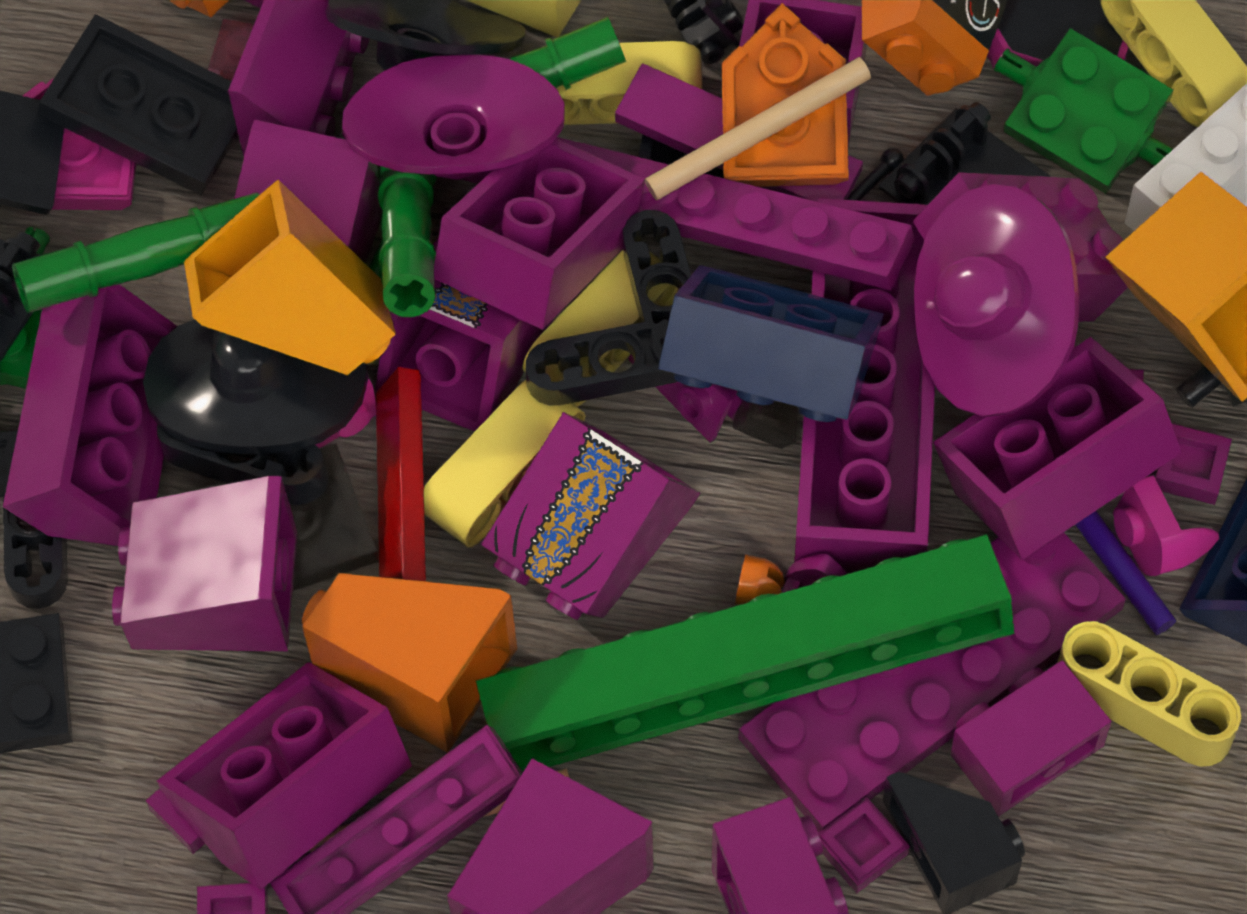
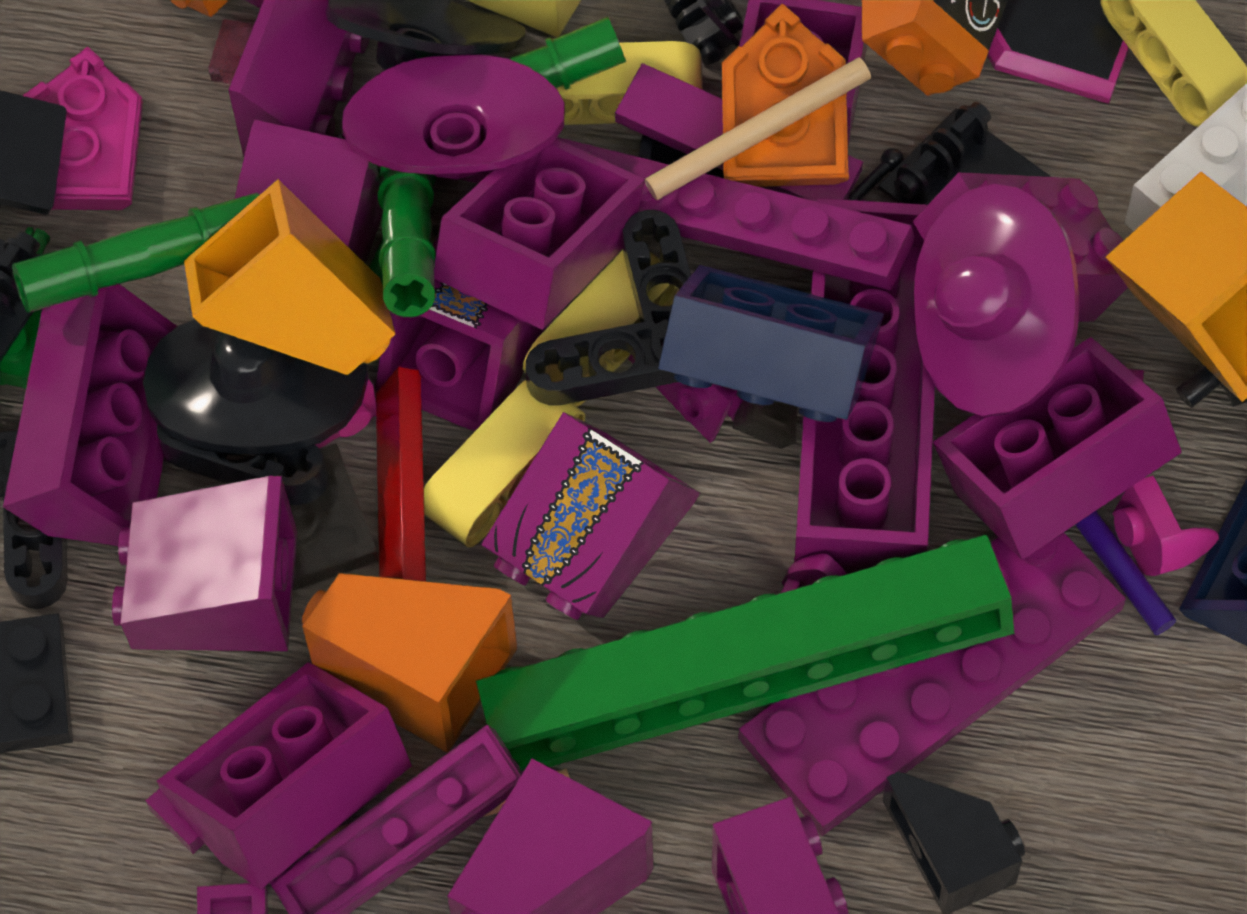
(143, 104): black plate -> none
(758, 578): orange hinge -> none
(862, 845): magenta tile -> none
(1029, 736): magenta brick -> none
(1086, 110): green plate -> none
(1161, 722): light yellow beam -> none
(1198, 468): magenta plate -> none

